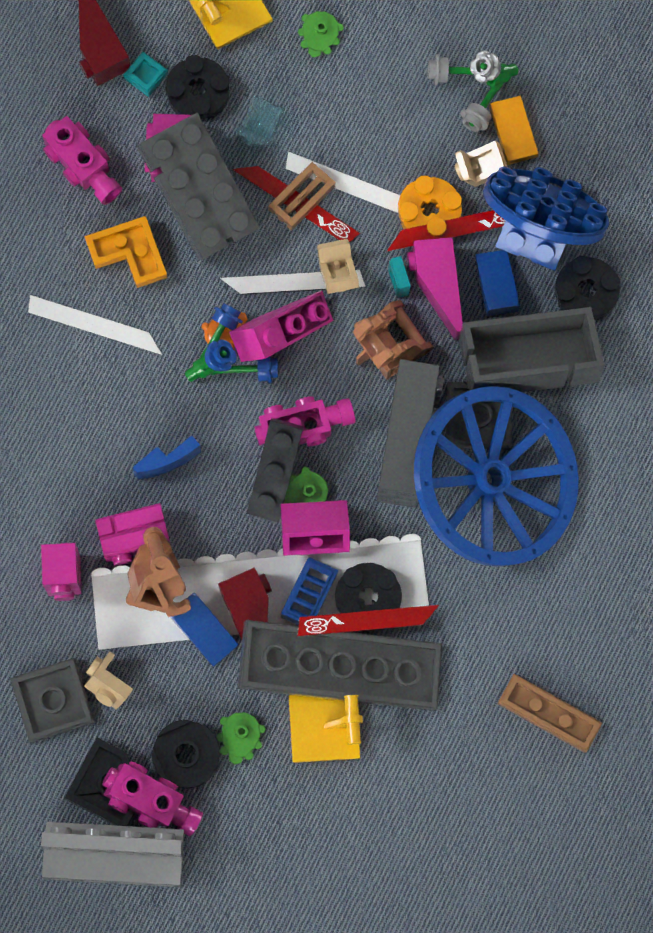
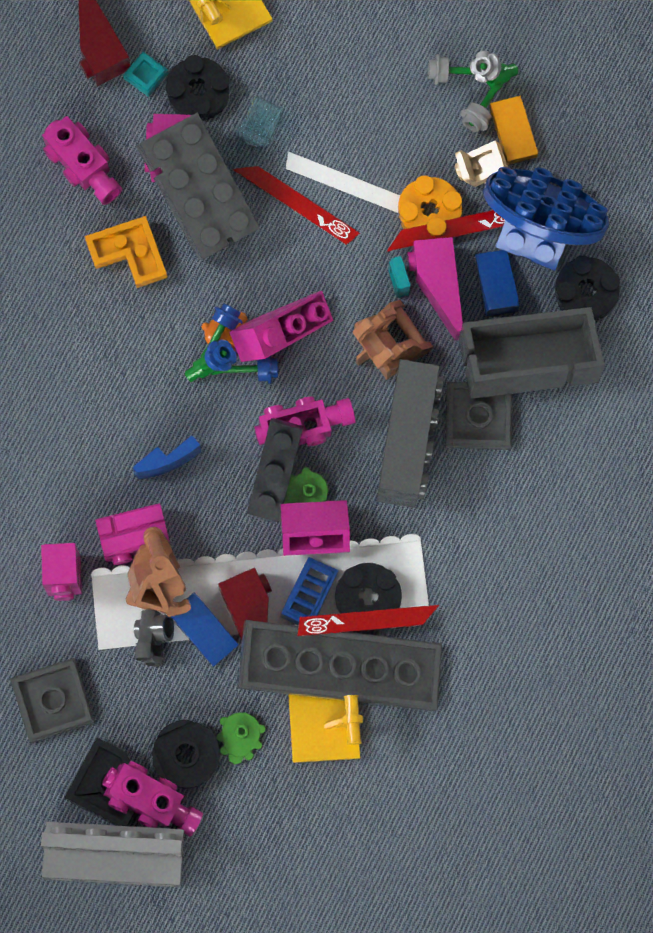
(92, 323): white sticker -> none
(106, 687): tan bracket -> none
(151, 632): none -> dark grey plate
(280, 282): white sticker -> none
(283, 215): medium nougat tile -> none
(319, 32): bright green piece -> none
(337, 266): tan bracket -> none
(500, 475): blue wheel -> none
(549, 713): medium nougat tile -> none

